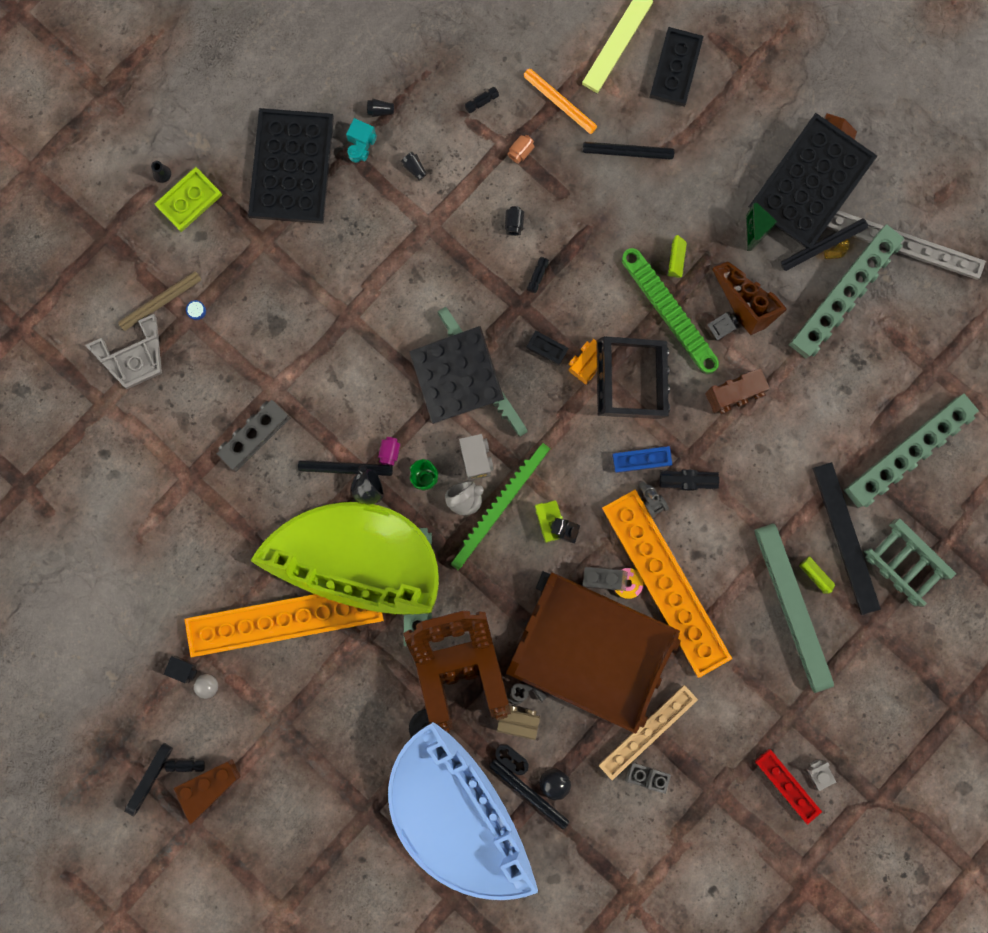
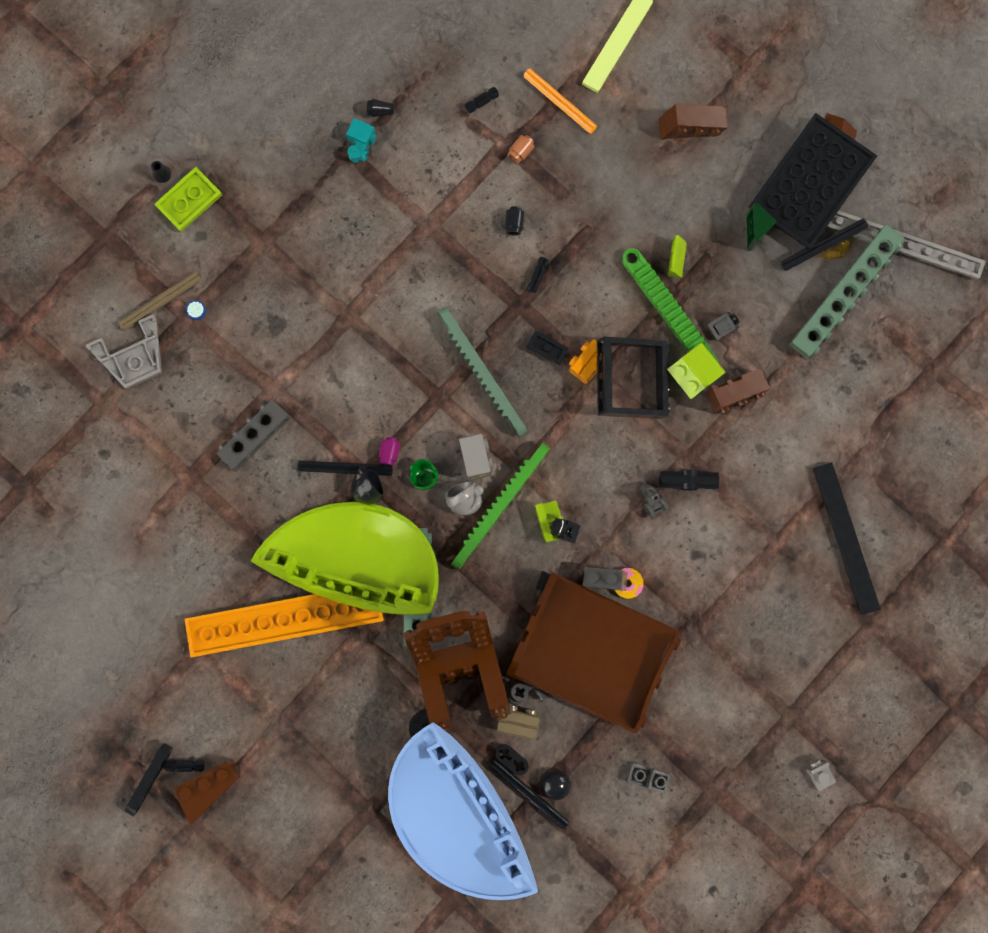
(180, 669): black brick -> none
(206, 686): light grey piece -> none
(291, 165): black plate -> none
(414, 166): black cone -> none
(456, 375): black plate -> none
(628, 150): black axle -> none
(642, 459): blue plate -> none
(645, 736): tan plate -> none
(666, 583): light orange plate -> none
(676, 66): black plate -> none
(692, 121): none -> reddish brown wedge
(696, 370): none -> lime slope
(750, 303): reddish brown wedge -> none
(788, 786): red plate -> none
(794, 608): sand green beam -> none
(817, 575): lime slope -> none
(927, 557): sand green fence -> none
(965, 411): sand green brick -> none

